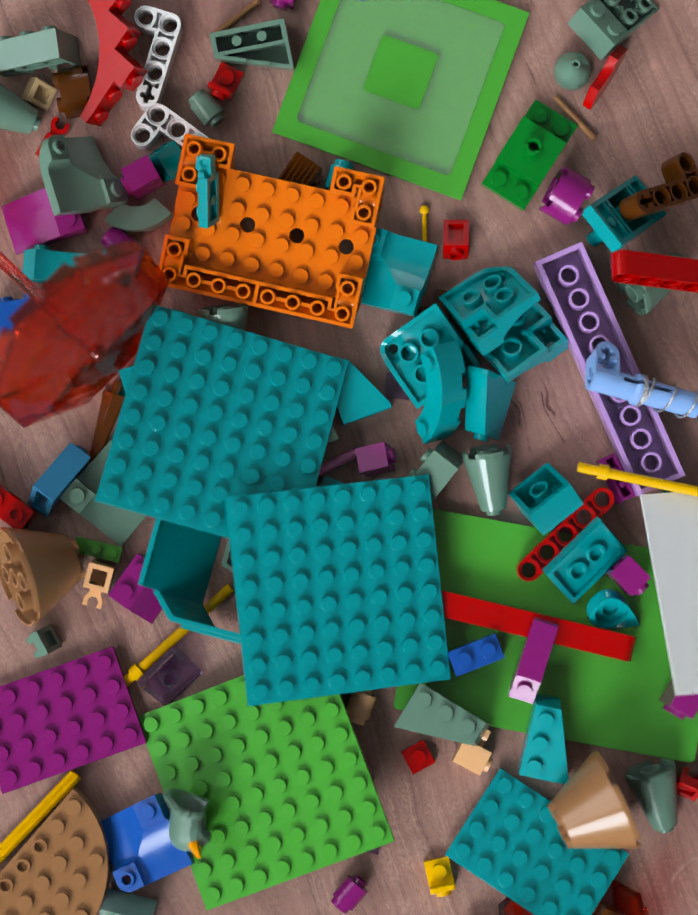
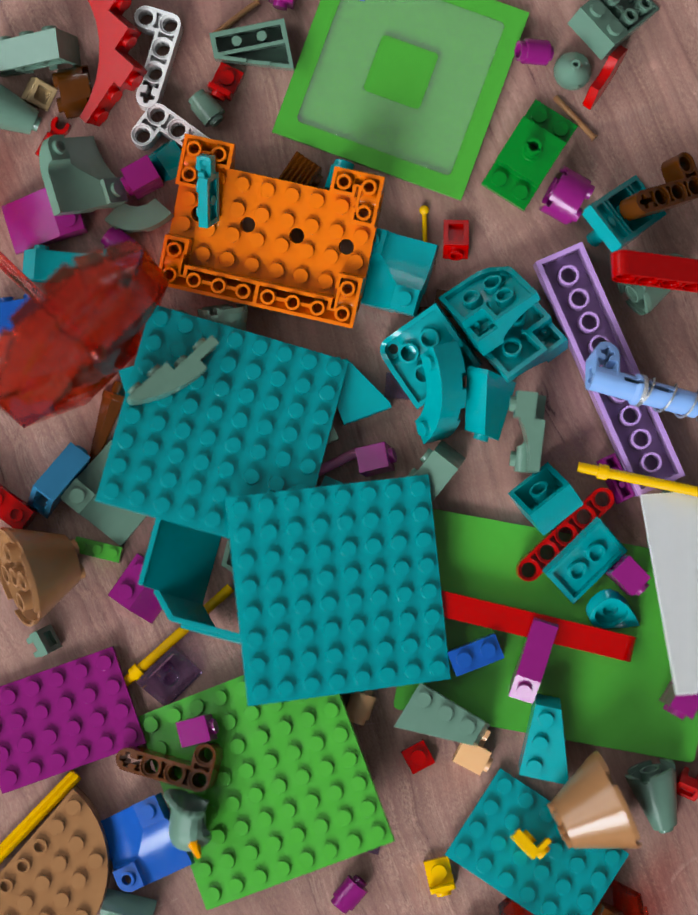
(98, 580): light nougat brick -> none
(166, 381): none -> sand green slope
(167, 764): none -> reddish brown beam
(197, 730): none -> magenta brick
(489, 475): sand green cone -> none
(525, 842): none -> yellow bracket
(529, 410): none -> sand green slope
(533, 51): none -> magenta brick

